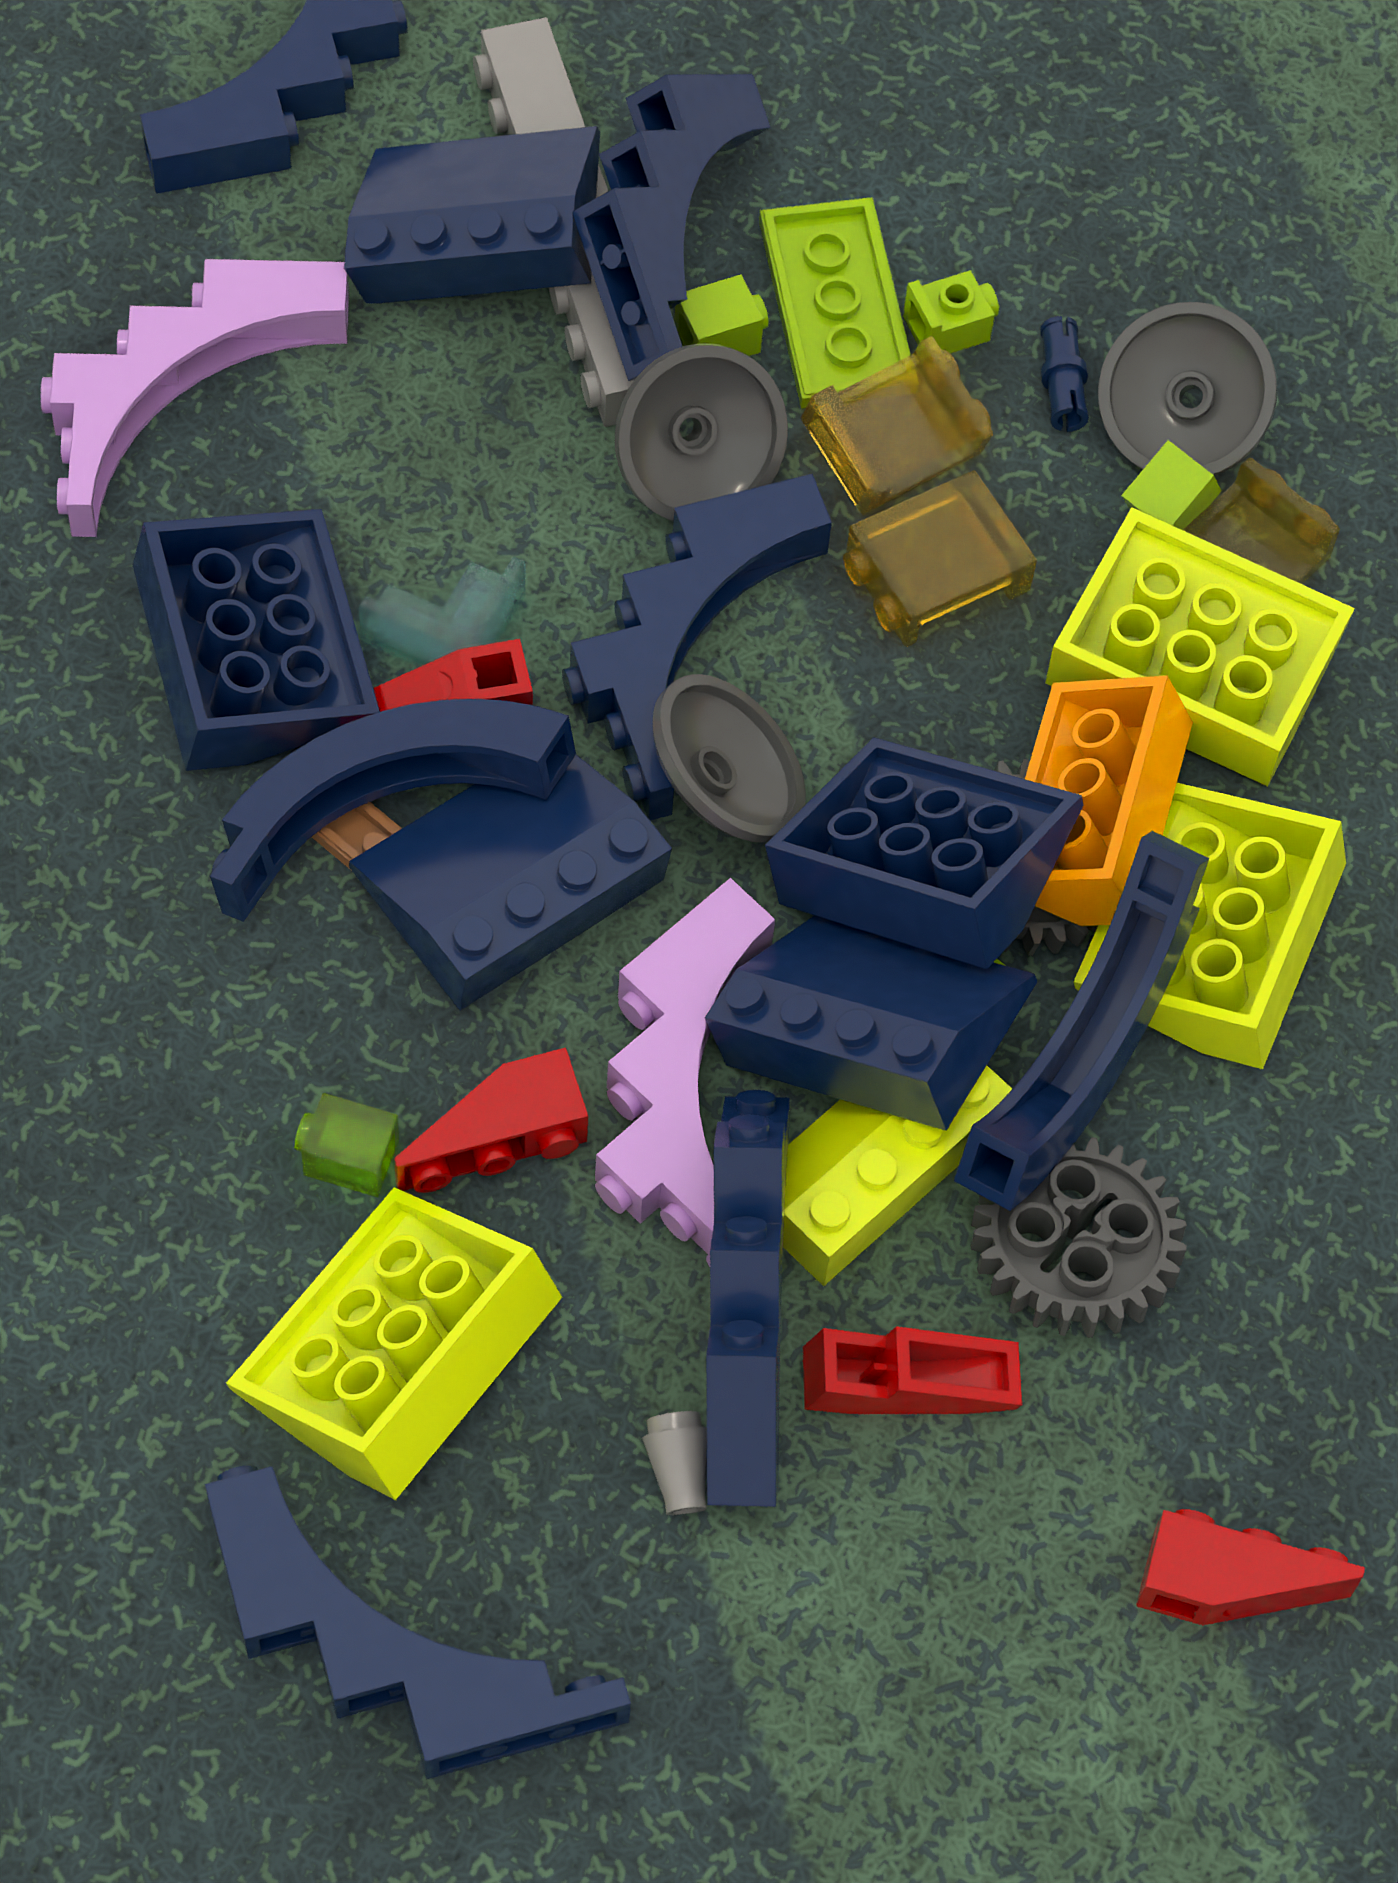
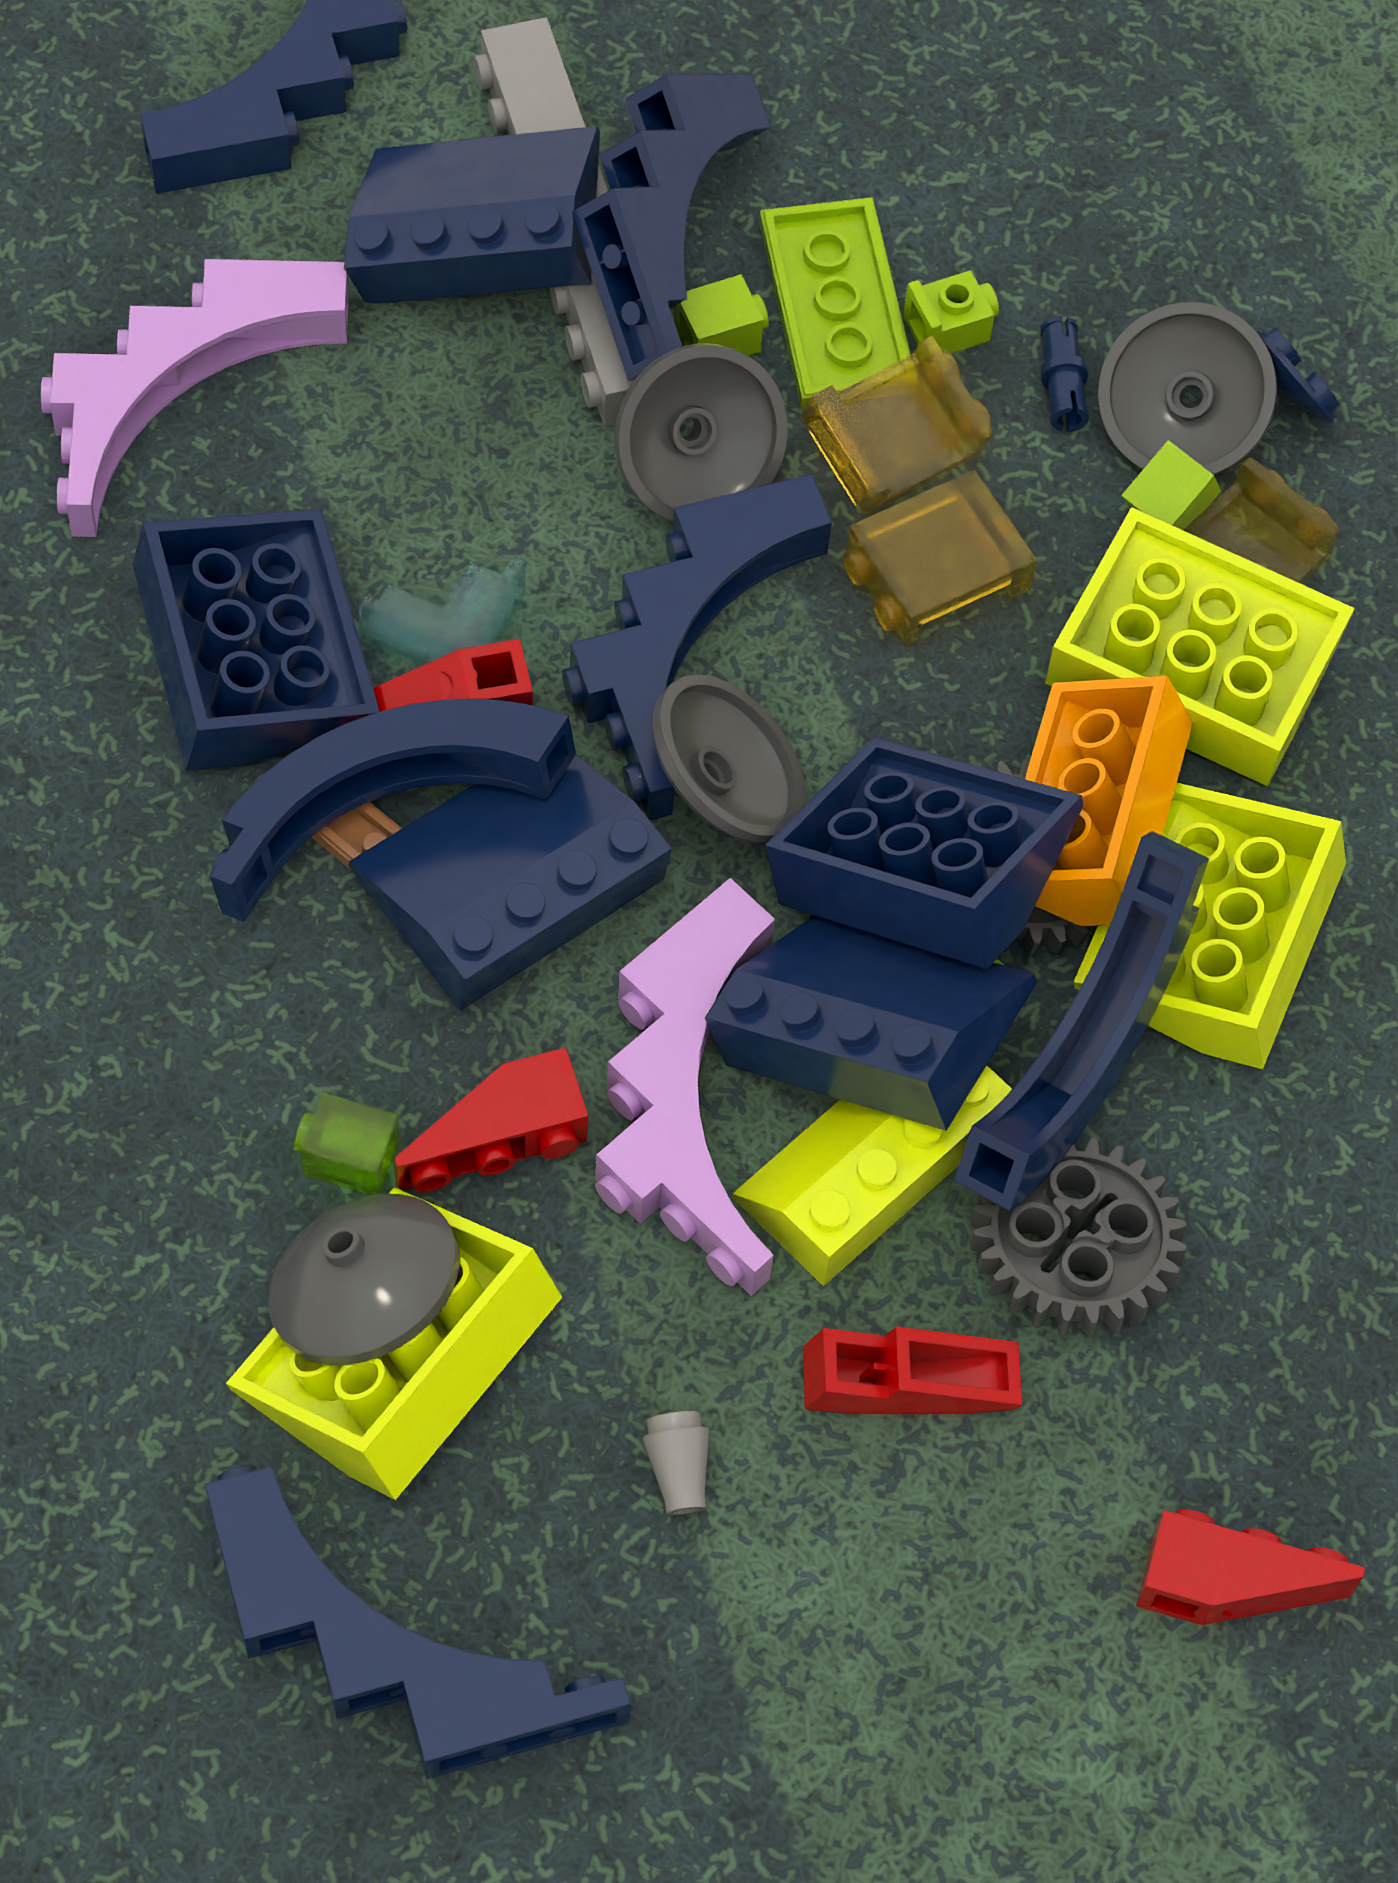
(363, 1279): none -> dark grey dish
(746, 1300): dark blue arch -> none
(1306, 393): none -> dark blue dish

